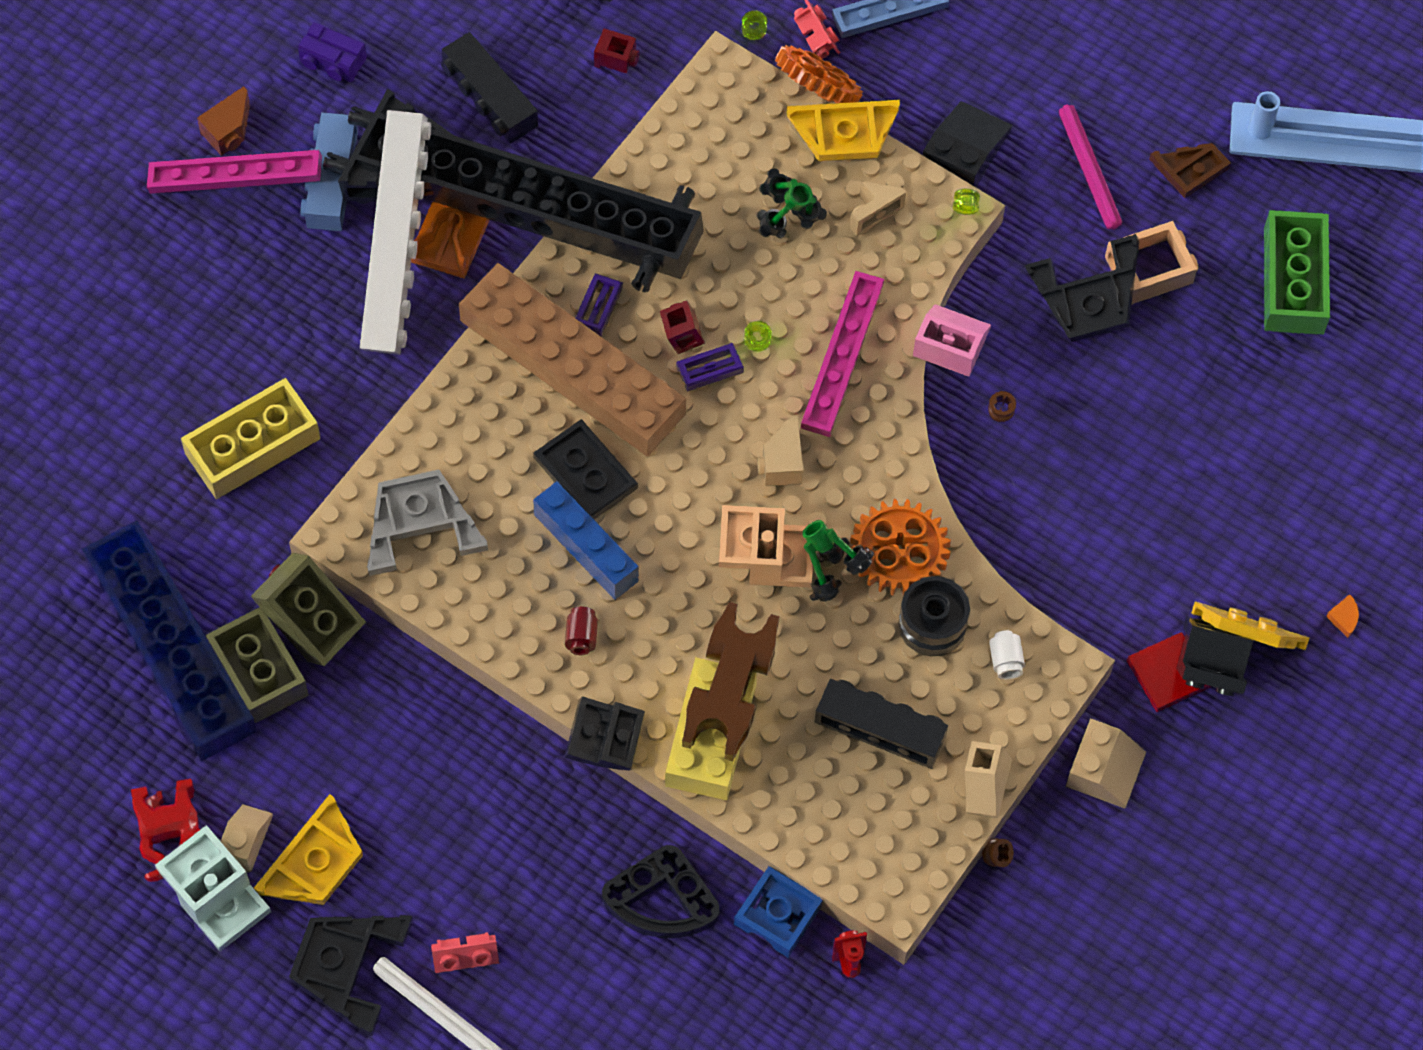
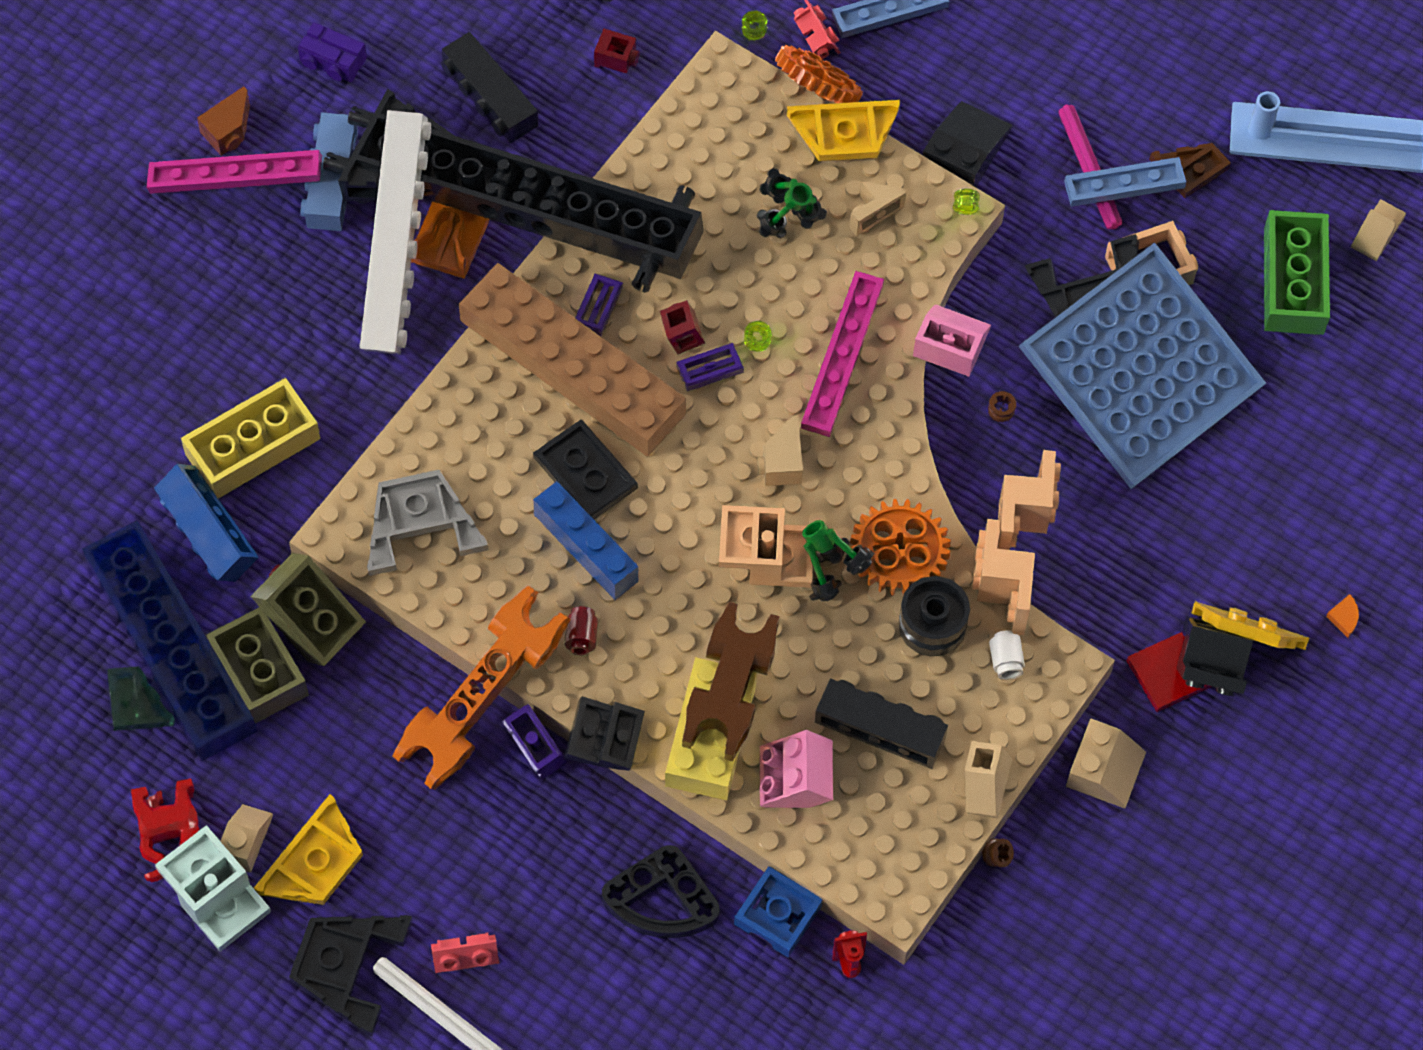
(134, 701): none -> wing
(205, 523): none -> blue brick
(518, 643): none -> orange piece
(534, 741): none -> dark purple brick
(796, 771): none -> bright pink slope
(1003, 576): none -> light nougat bracket
(1028, 502): none -> light nougat bracket
(1125, 181): none -> medium blue plate
(1142, 365): none -> medium blue plate
(1378, 229): none -> tan slope

